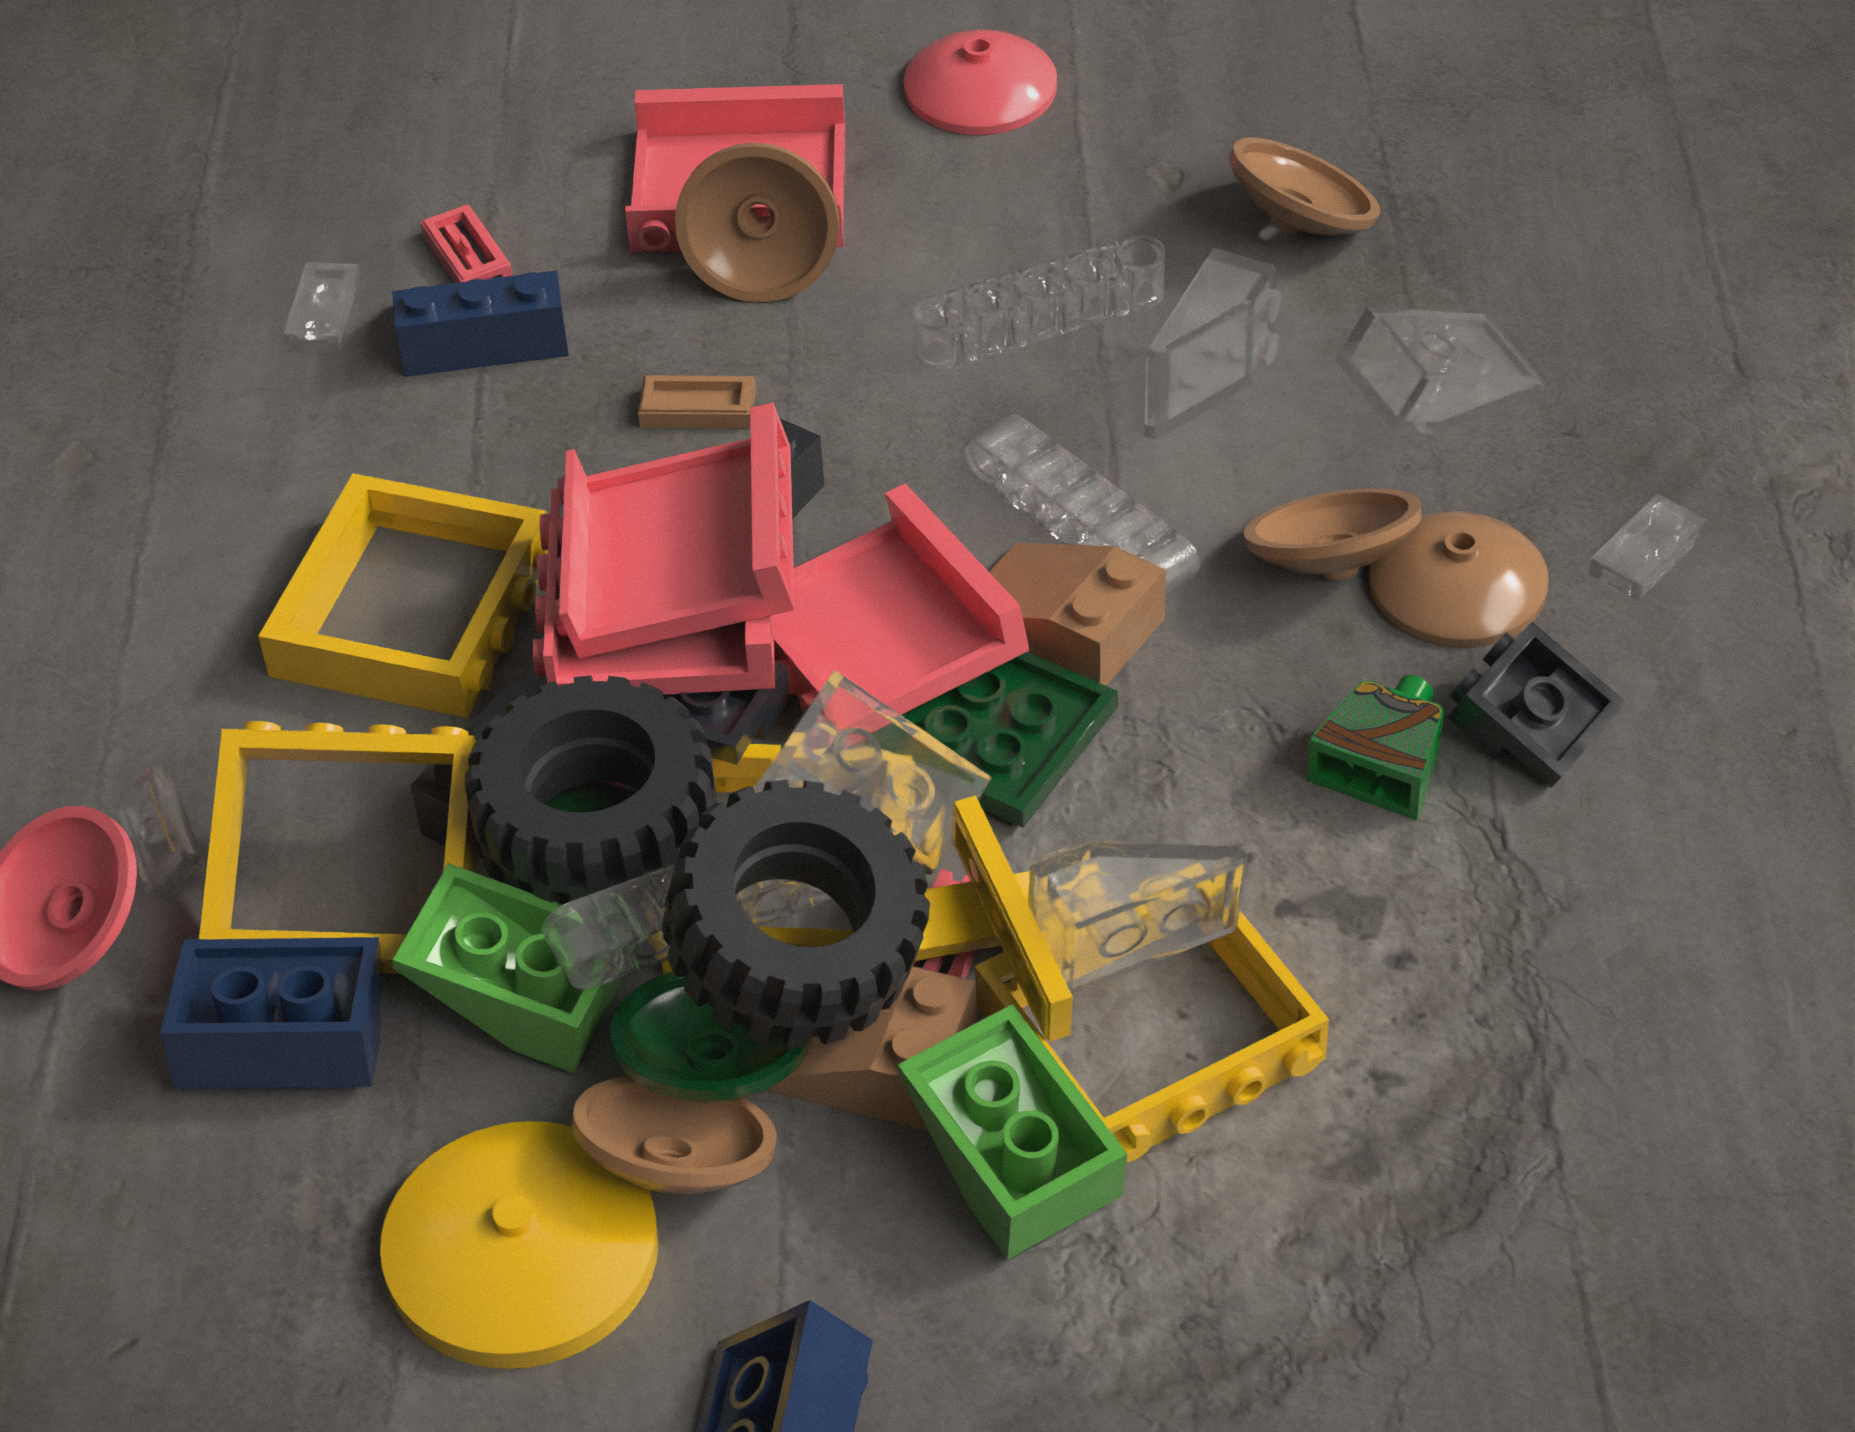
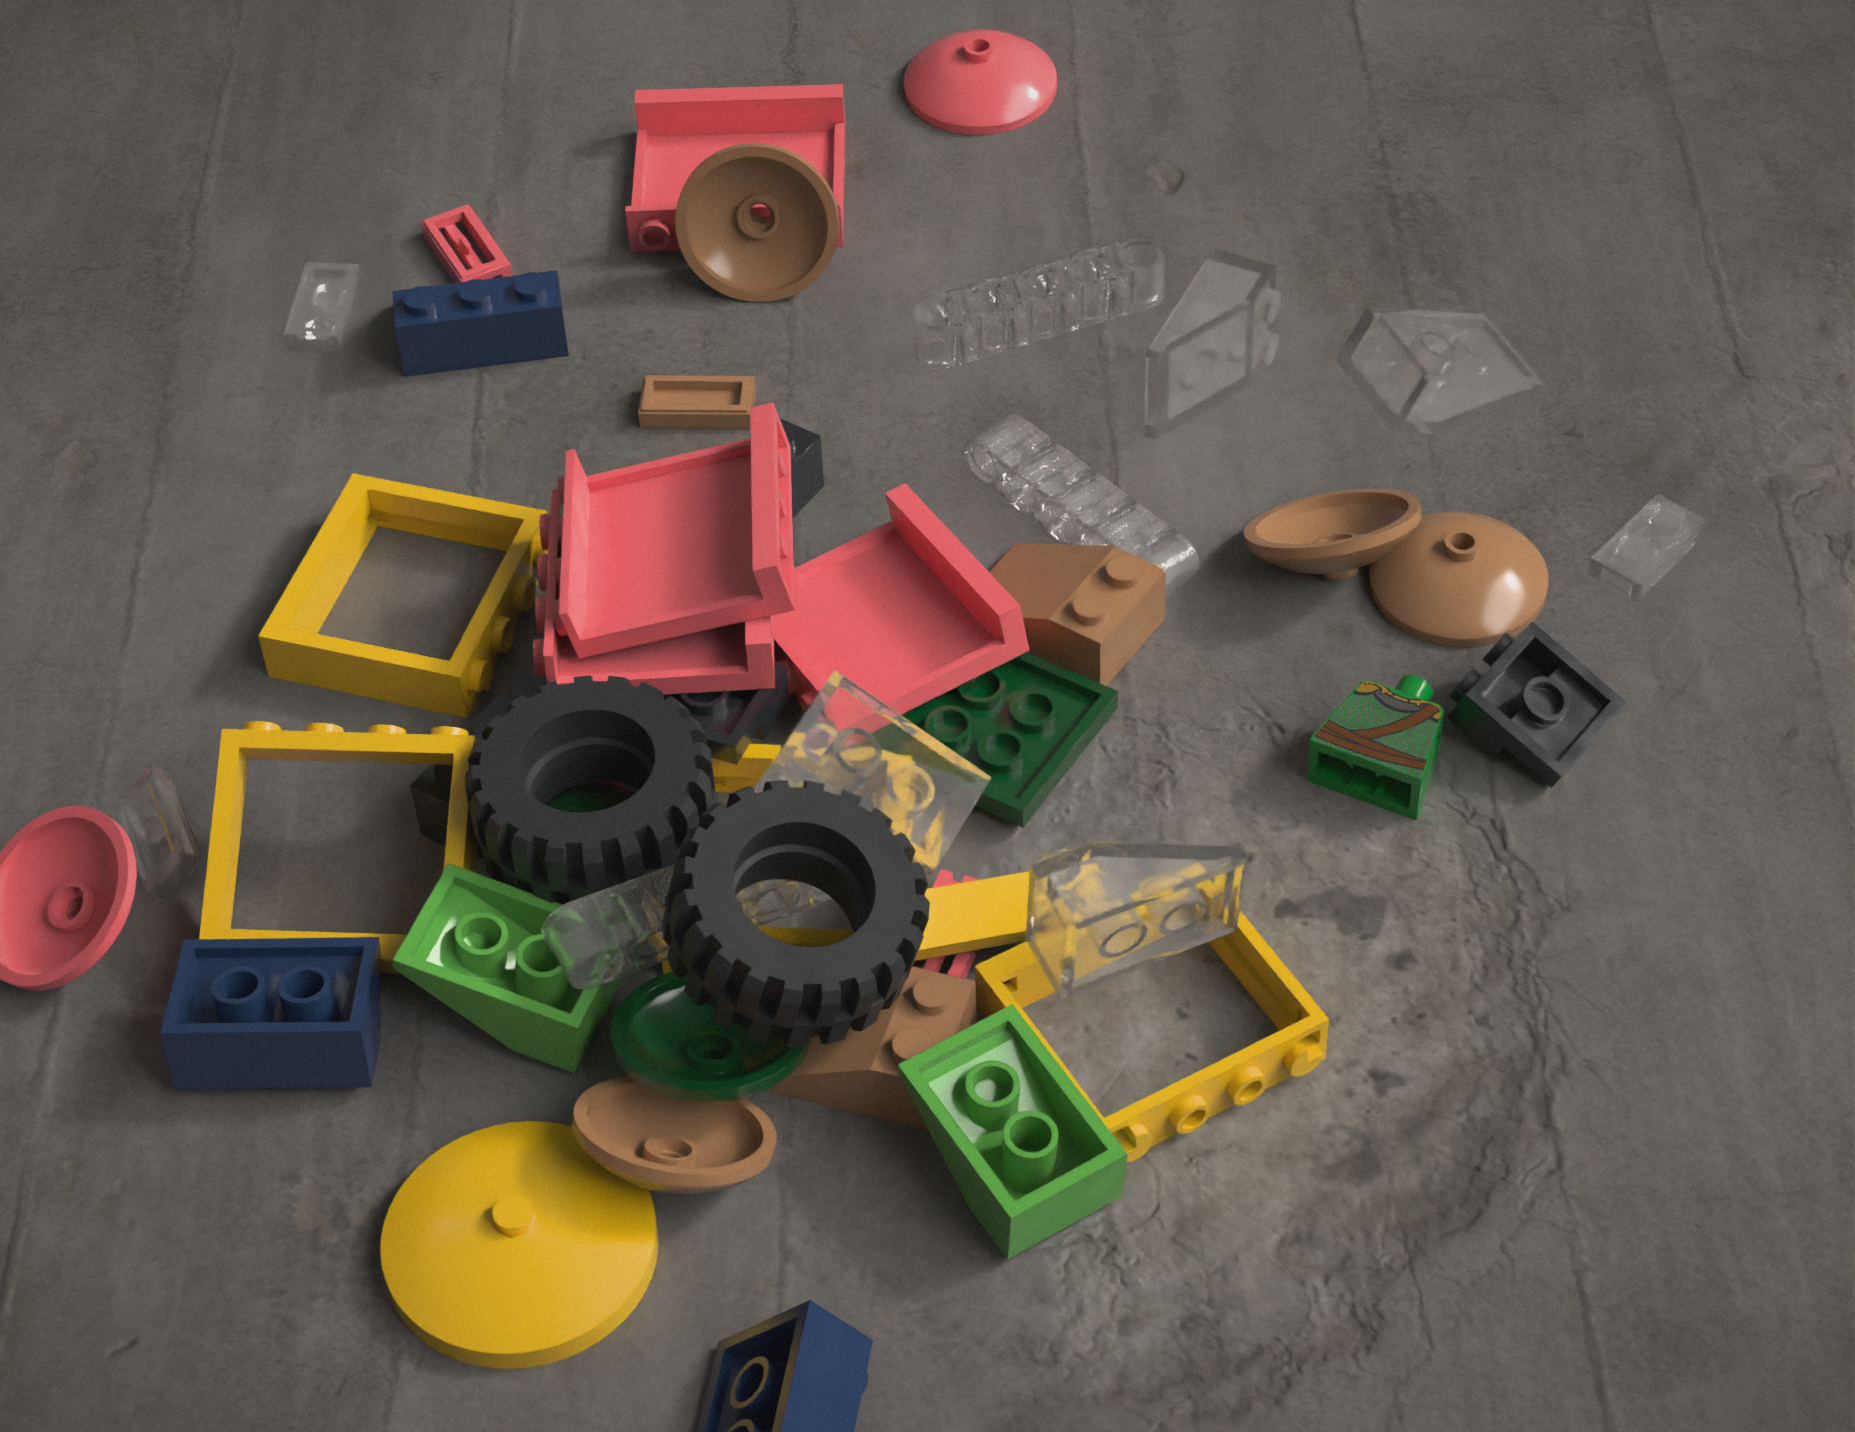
(1011, 919): yellow tile -> none
(1301, 189): medium nougat dish -> none

